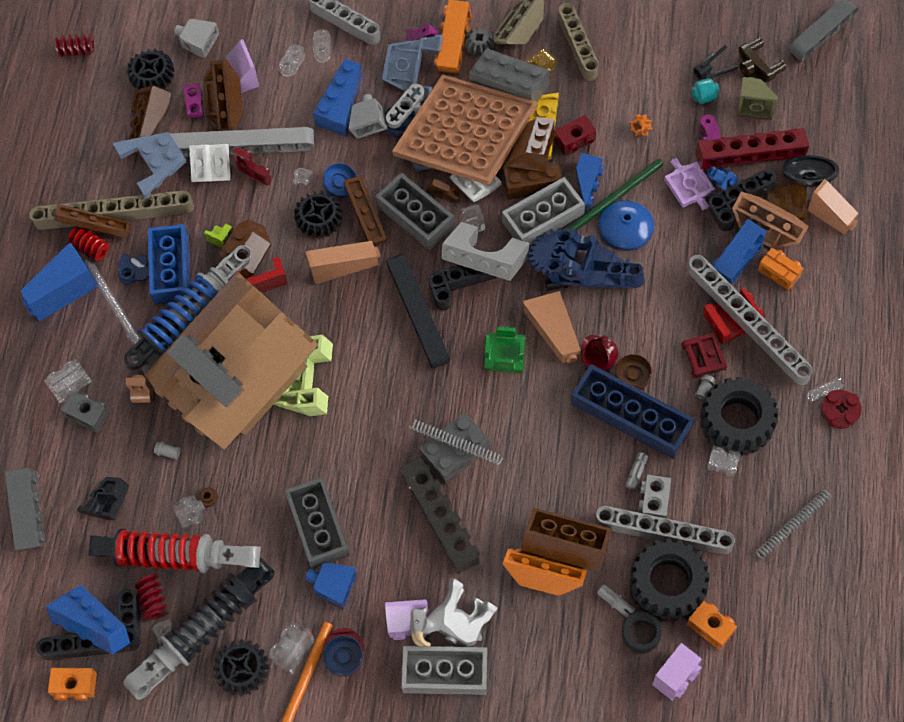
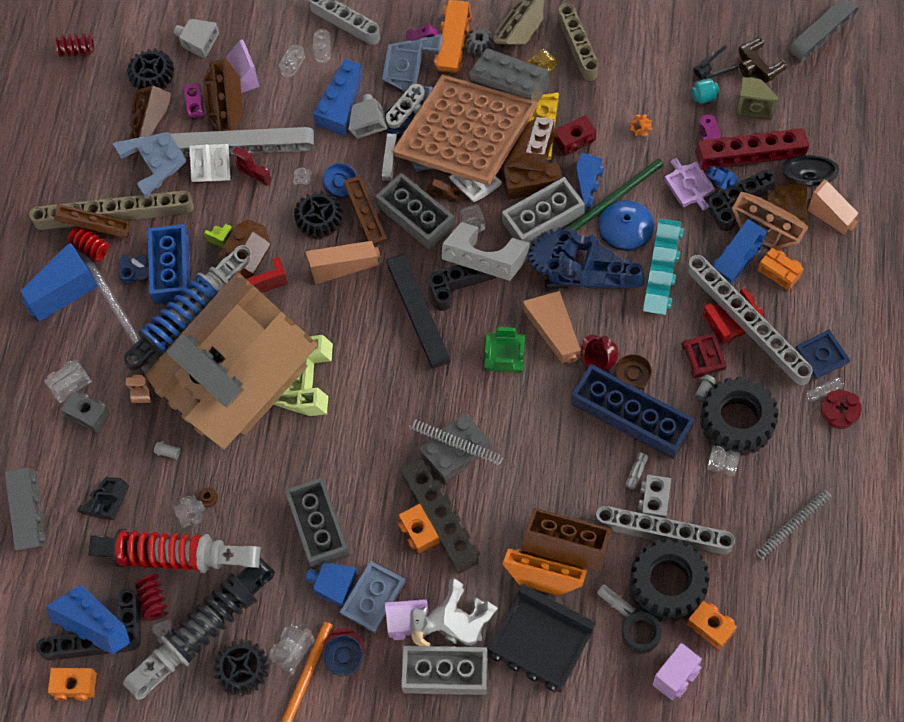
(368, 598): none -> sand blue plate
(389, 158): none -> light grey beam
(417, 518): none -> orange brick
(541, 639): none -> black panel
(662, 266): none -> teal brick
(823, 354): none -> dark blue plate

